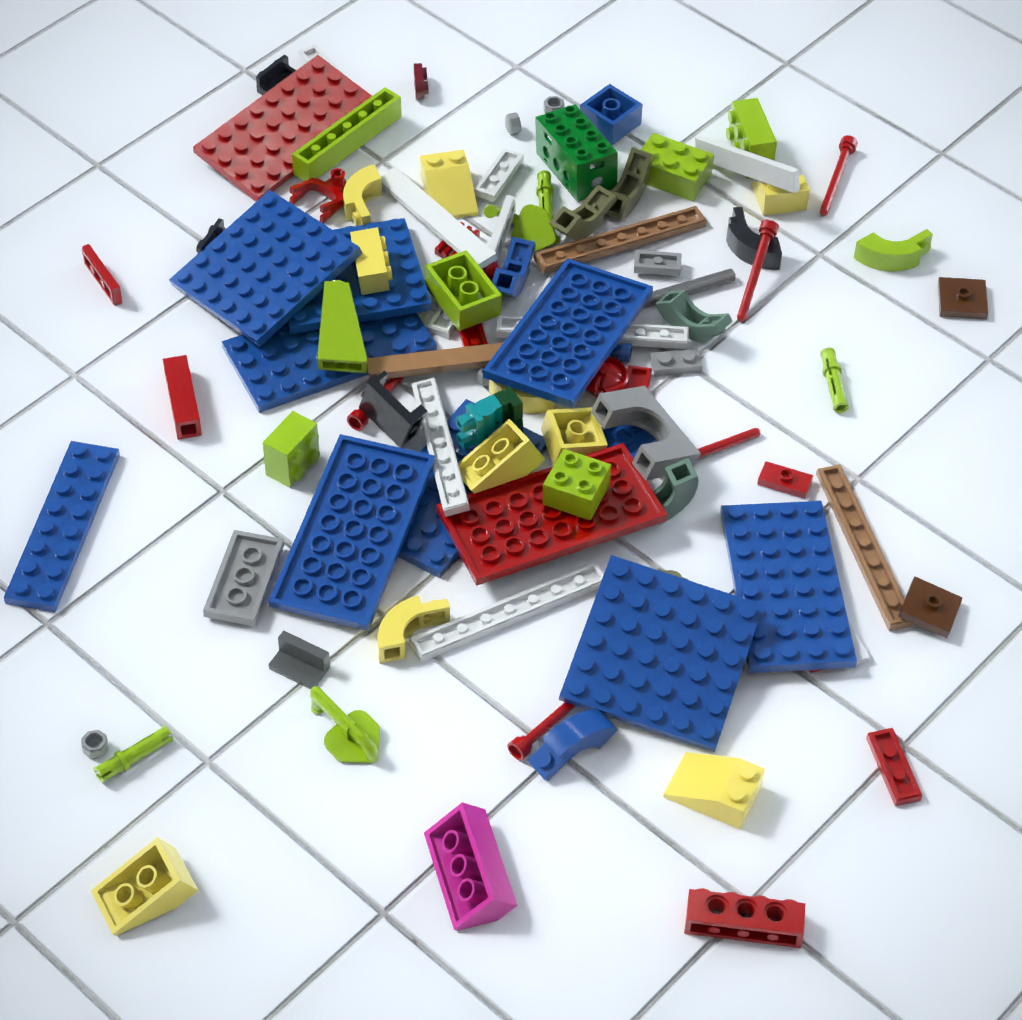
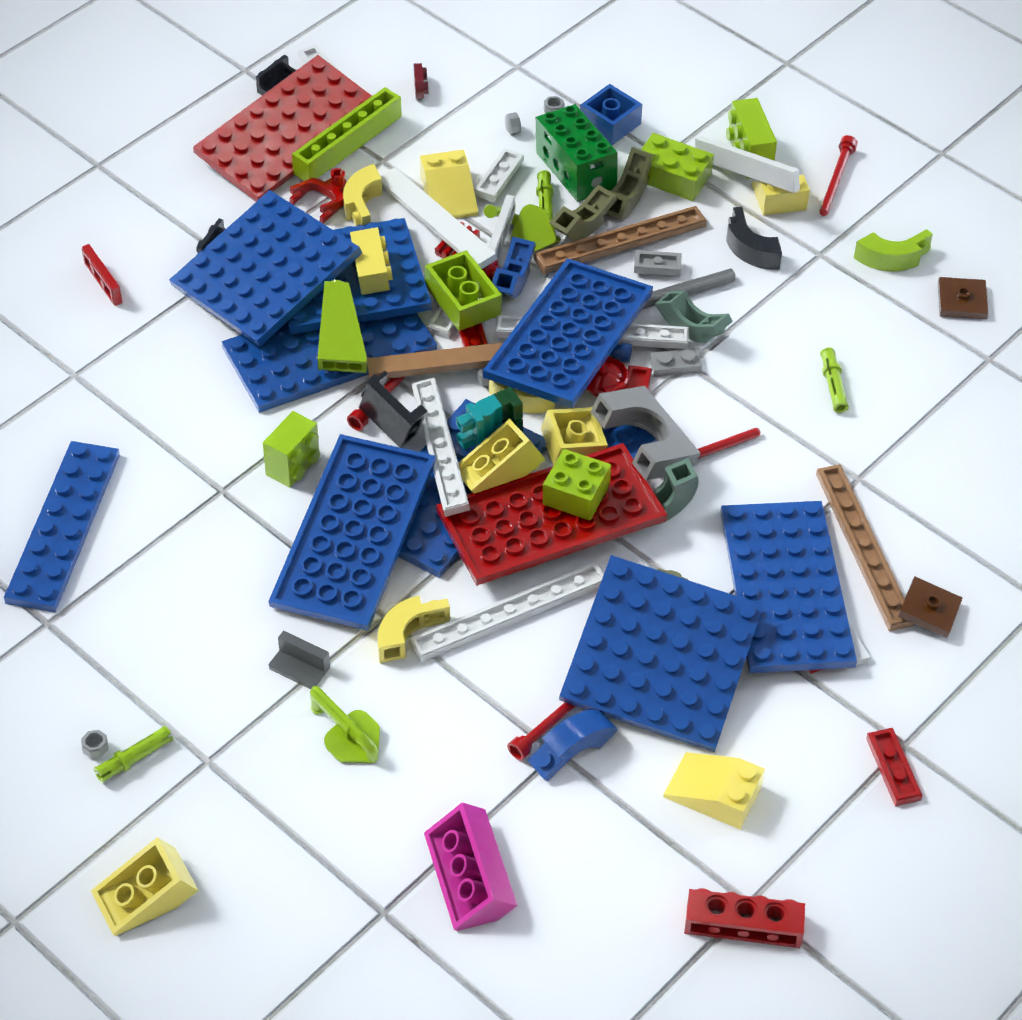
(182, 397): red brick -> none
(243, 578): light grey plate -> none
(767, 230): red piece -> none
(785, 479): red plate -> none

